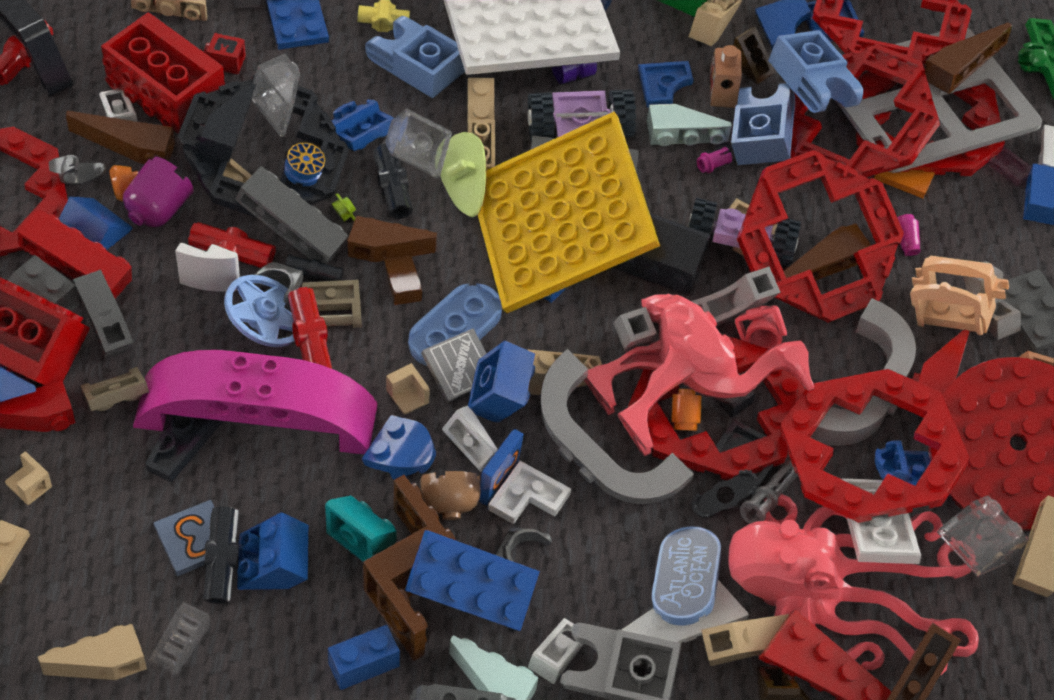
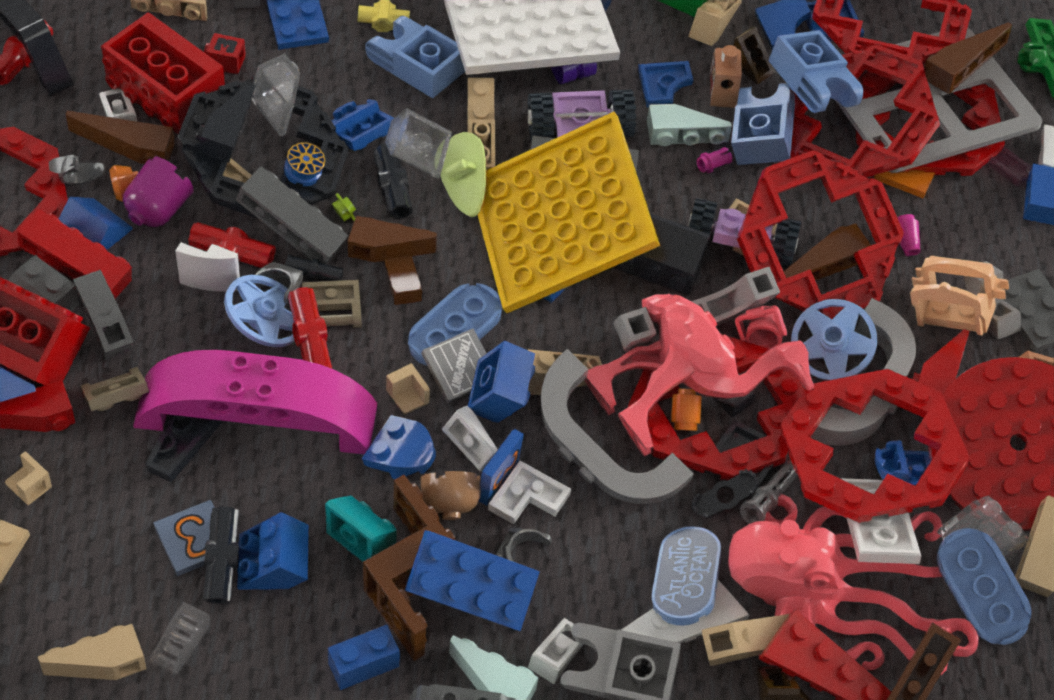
(836, 338): none -> light blue wheel
(984, 586): none -> medium blue tile

